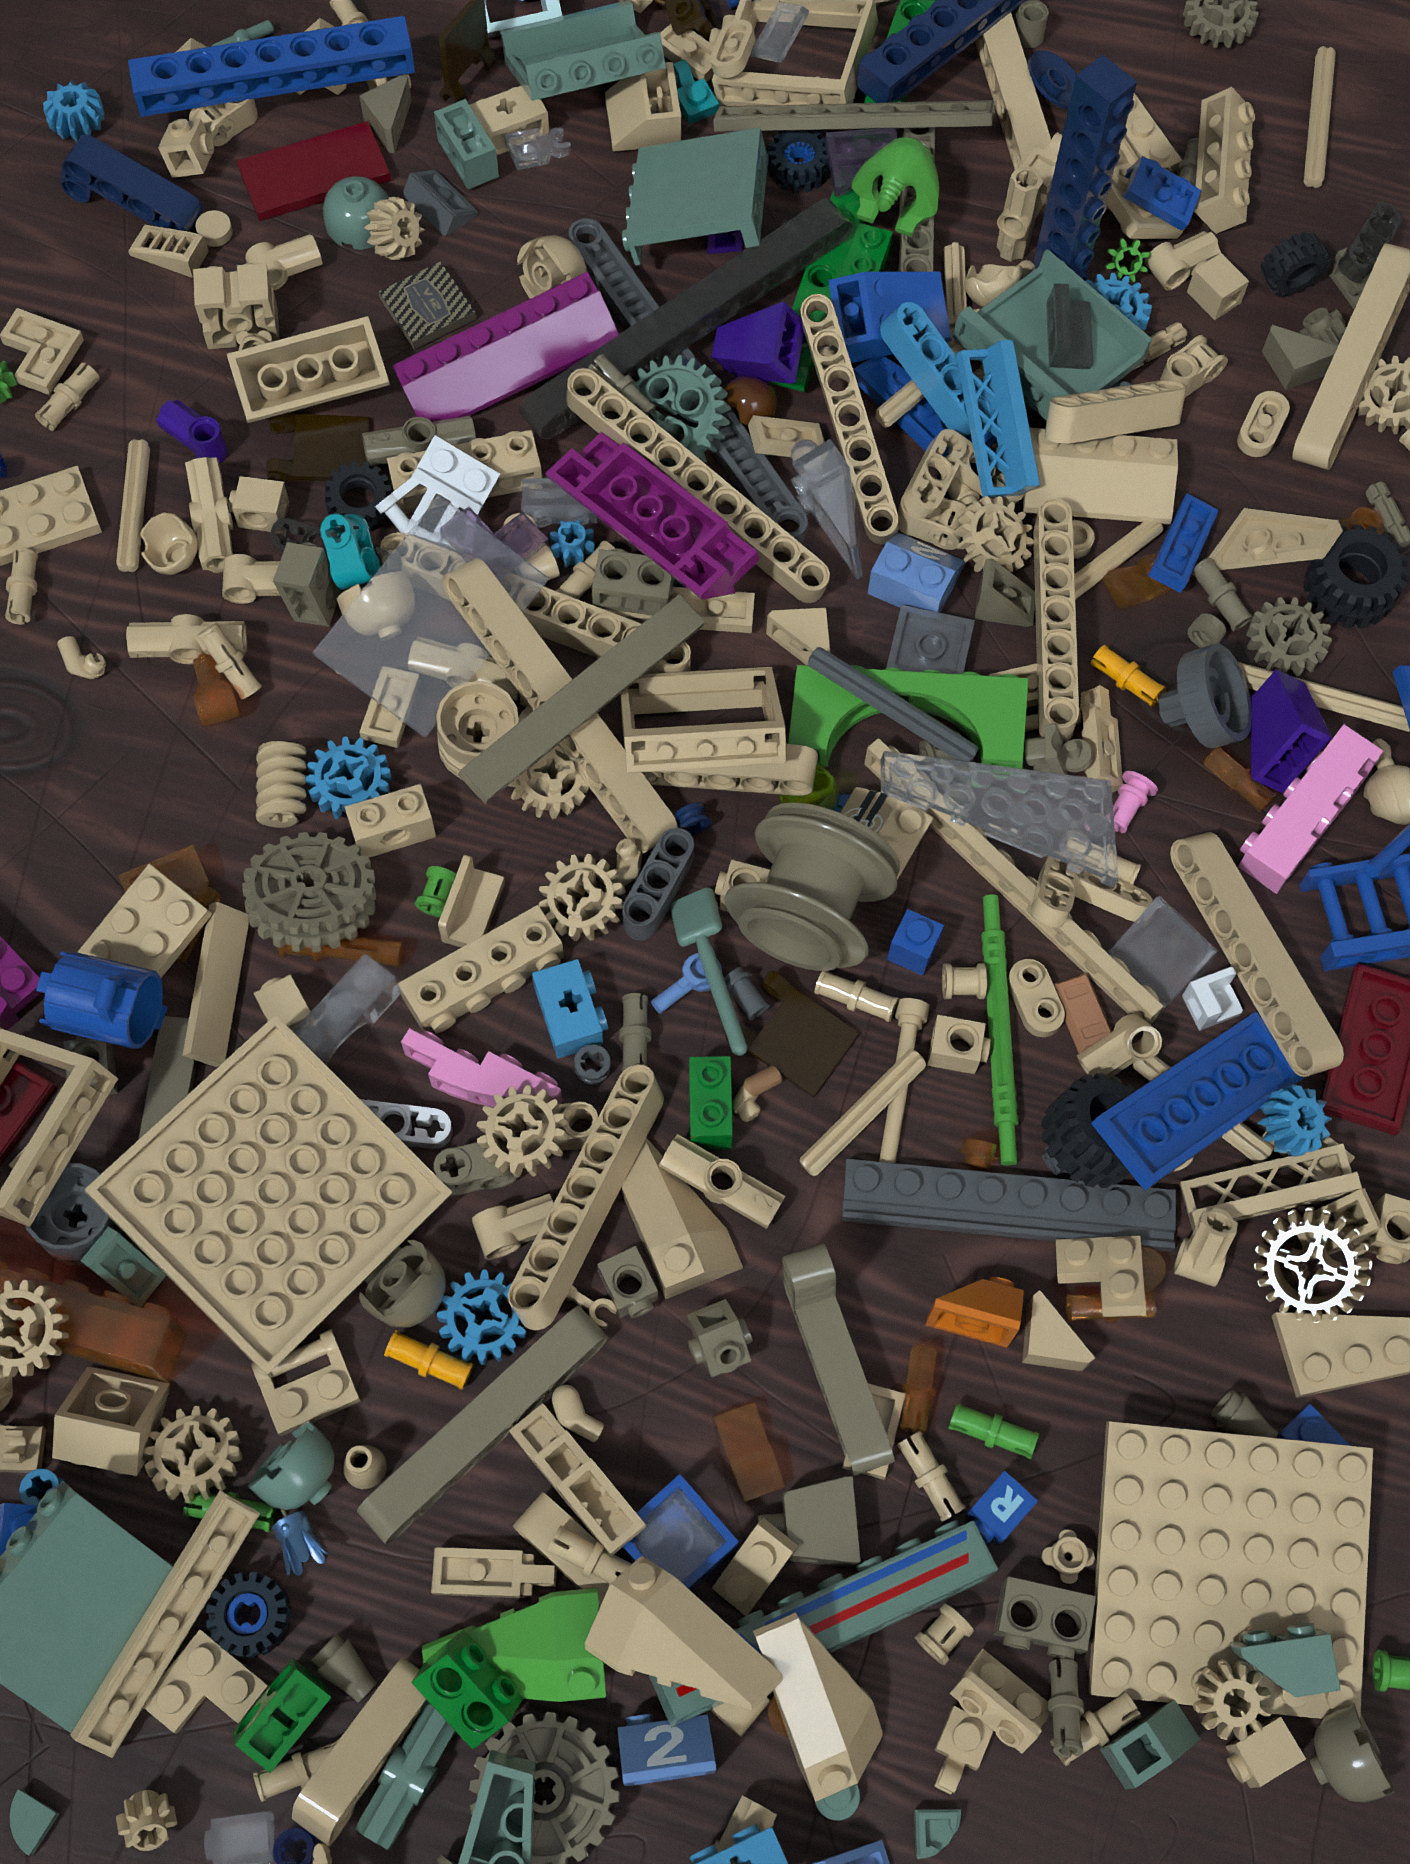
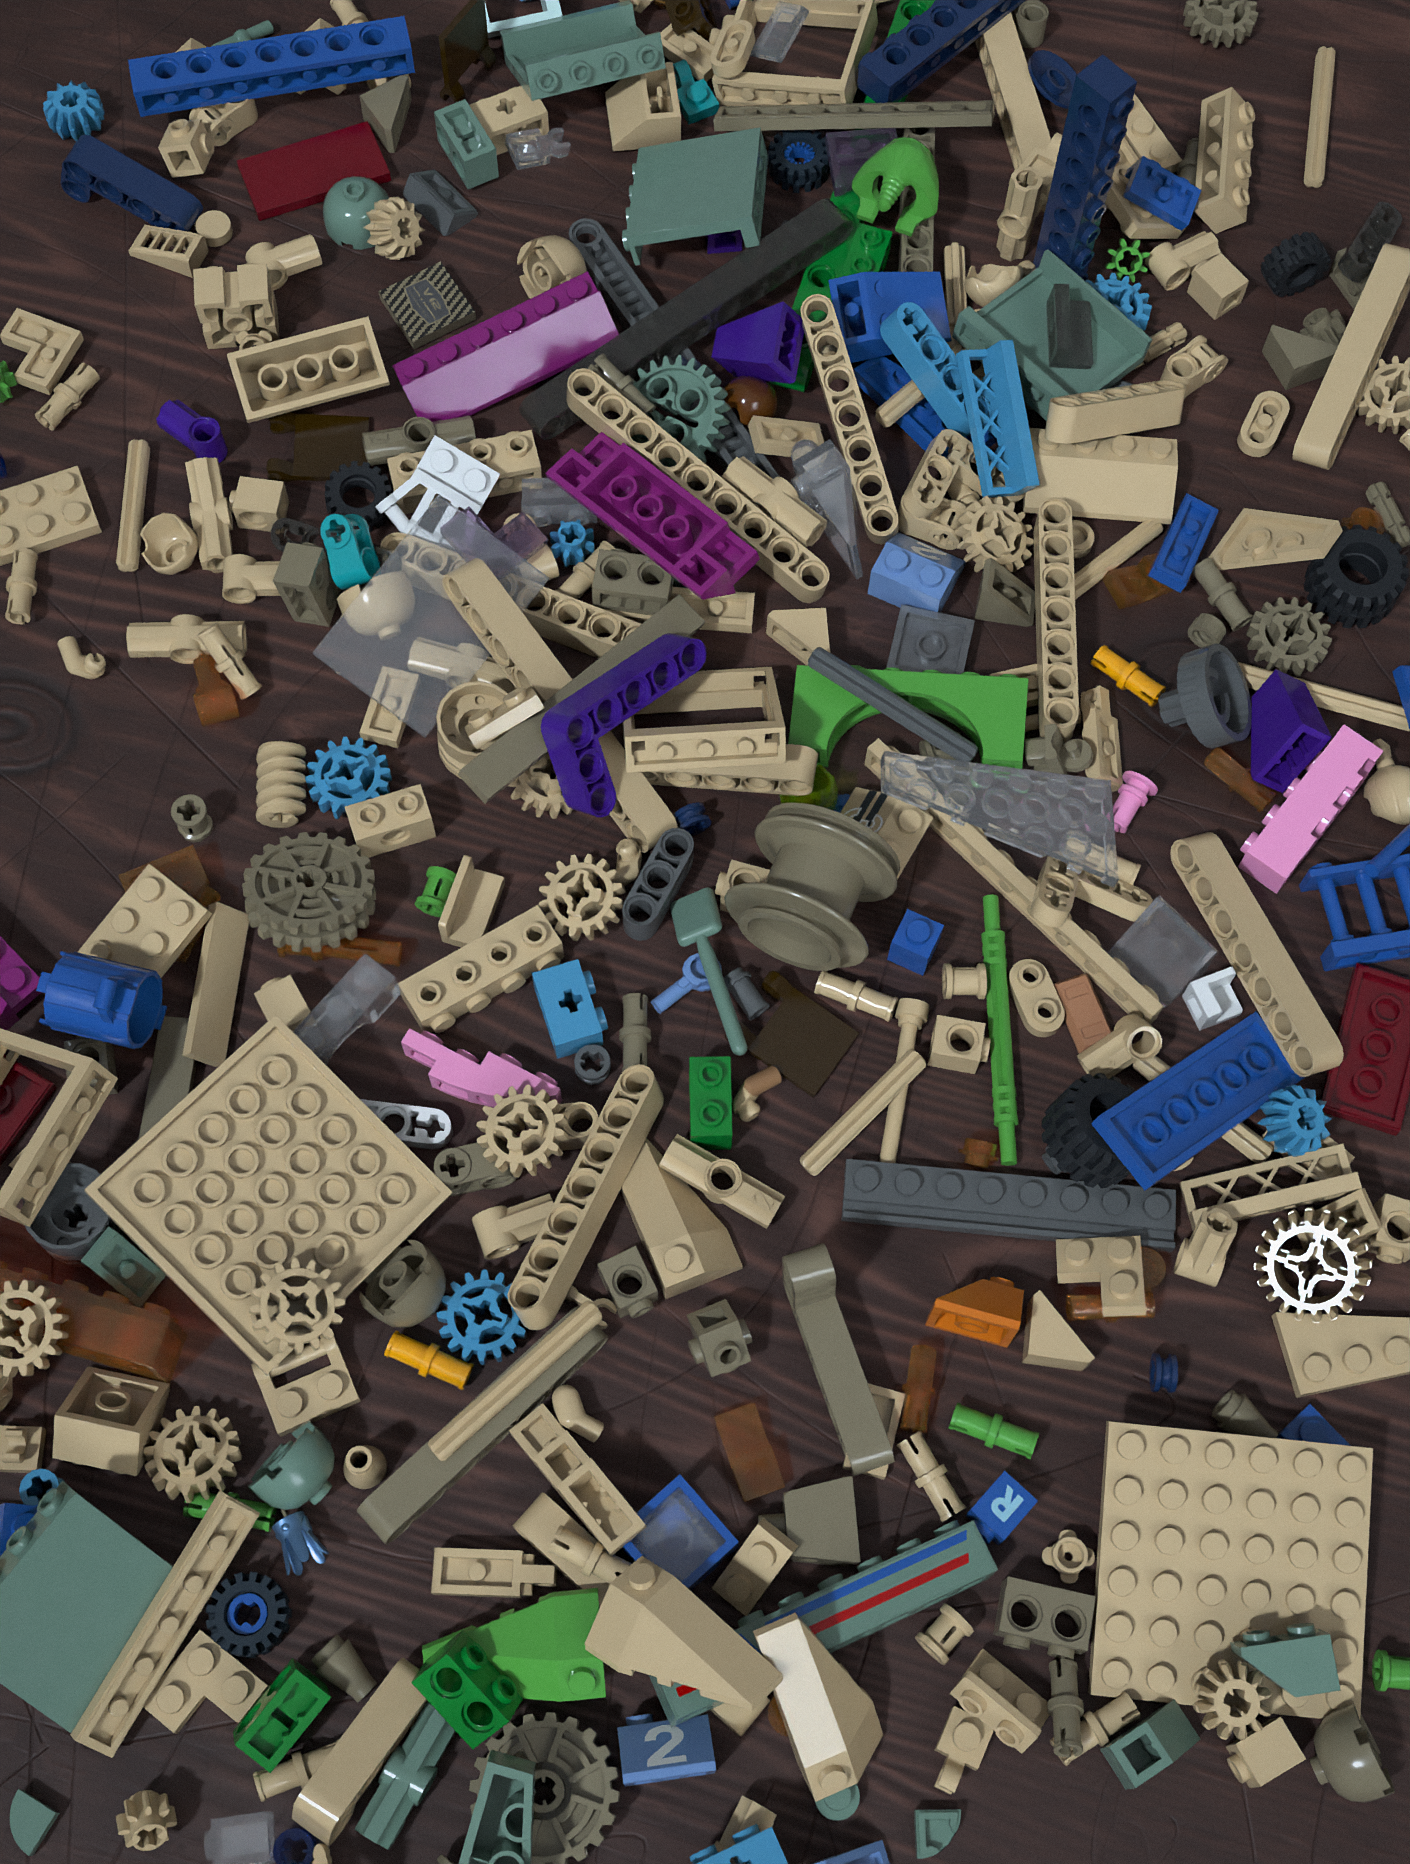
(196, 819): none -> dark tan bush
(312, 1321): none -> tan gear
(490, 724): none -> tan plate
(515, 1381): none -> tan axle
(579, 720): none -> dark purple beam
(777, 500): none -> tan piece
(1163, 1372): none -> dark blue bush

